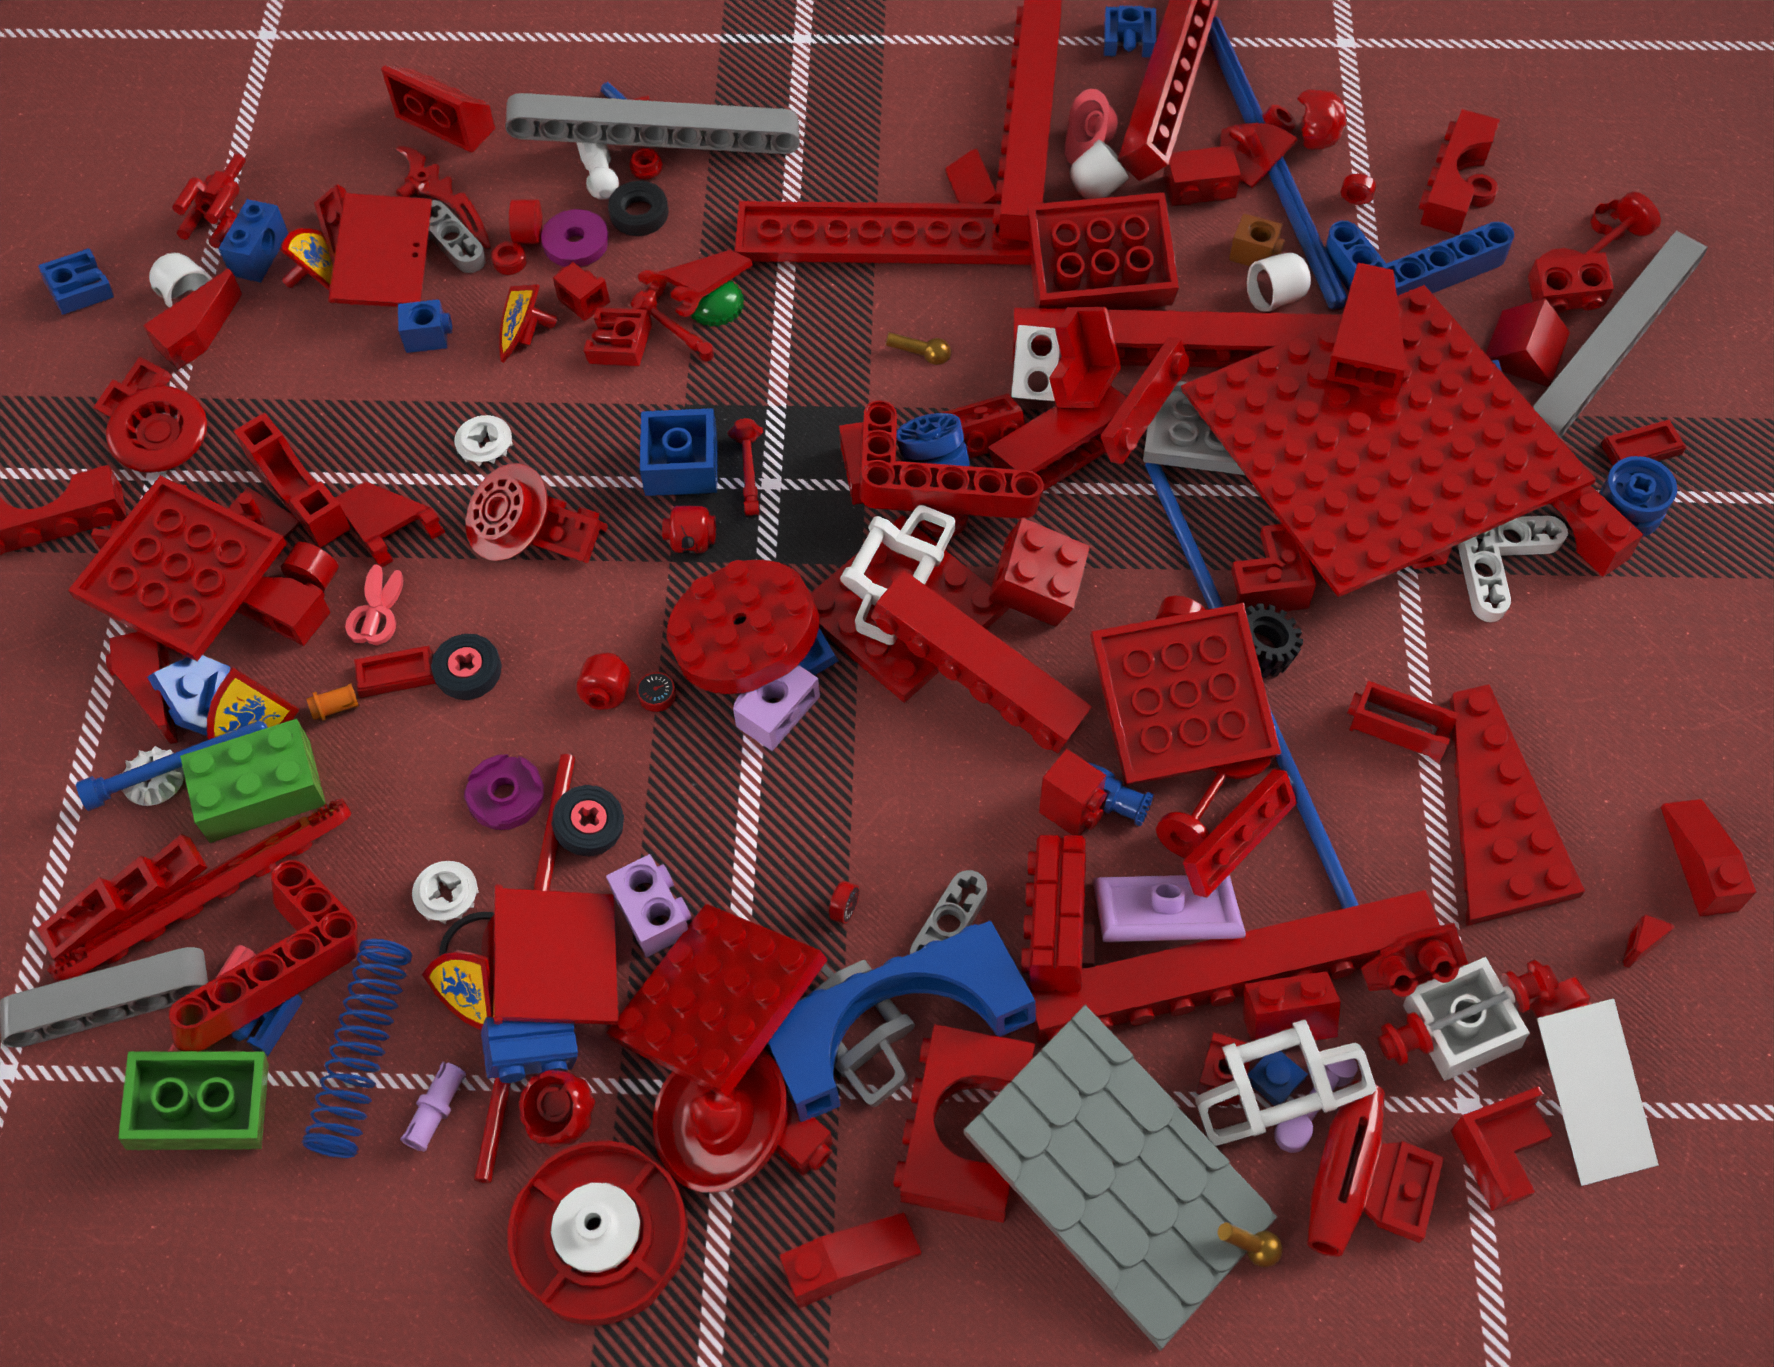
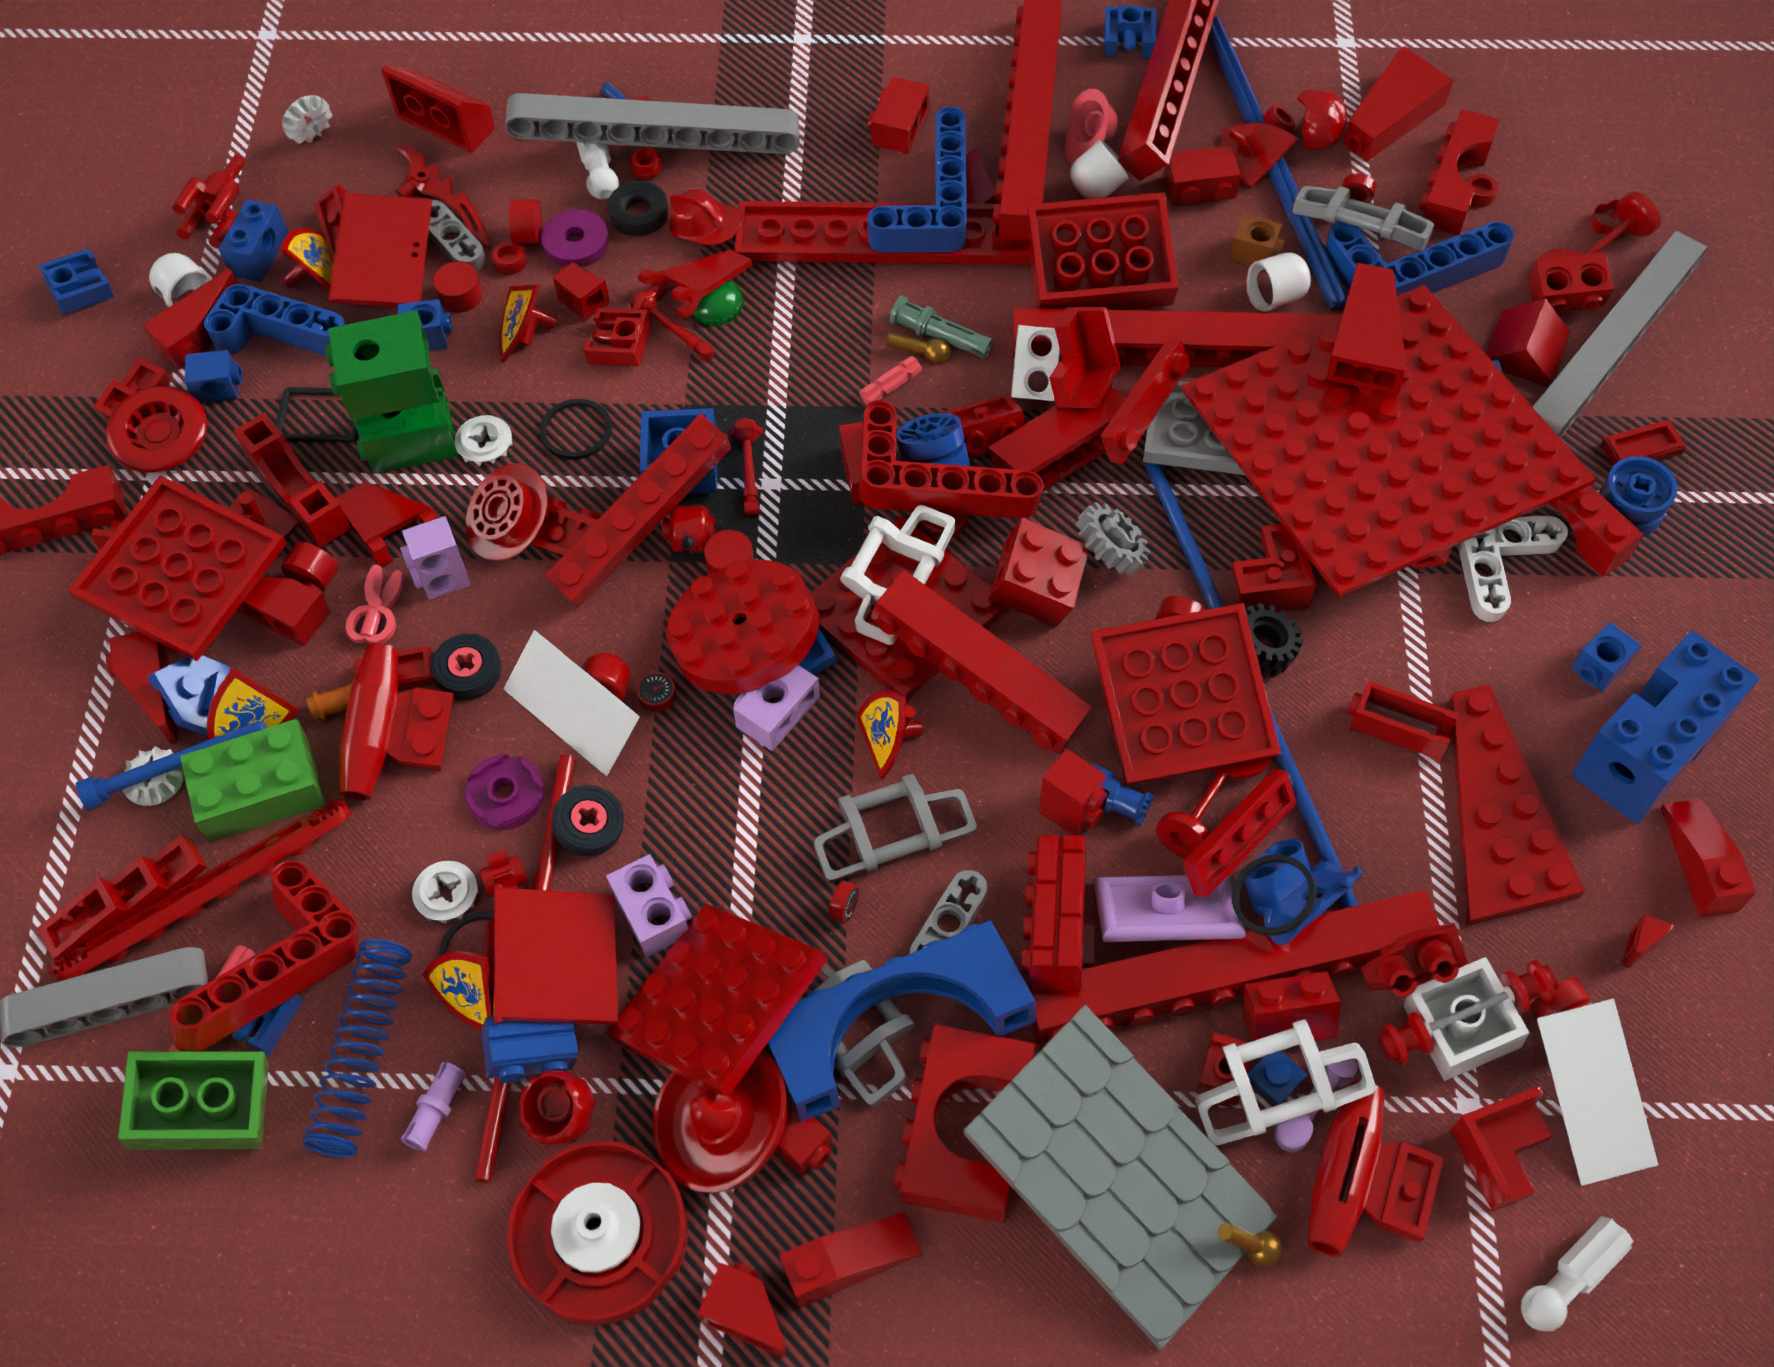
(212, 376): none -> blue brick
(250, 311): none -> blue beam
(294, 121): none -> white gear
(309, 437): none -> black piece
(383, 723): none -> red plate
(391, 391): none -> green piece
(434, 558): none -> lavender brick
(458, 287): none -> red piece
(503, 871): none -> red gear
(570, 403): none -> black piece
(571, 703): none -> white sticker
(639, 510): none -> red brick
(702, 219): none -> red piece
(725, 548): none -> red piece
(741, 1309): none -> red slope
(885, 723): none -> shield
(890, 380): none -> coral axle
(899, 114): none -> red brick
(920, 802): none -> light grey bar
(926, 323): none -> sand green pin
(930, 226): none -> blue beam
(1113, 538): none -> light grey gear
(1280, 889): none -> blue piece
(1289, 926): none -> black piece
(1364, 215): none -> light grey bar
(1396, 104): none -> red slope
(1579, 1271): none -> white piece
(1612, 646): none -> blue brick
(1664, 727): none -> blue piece

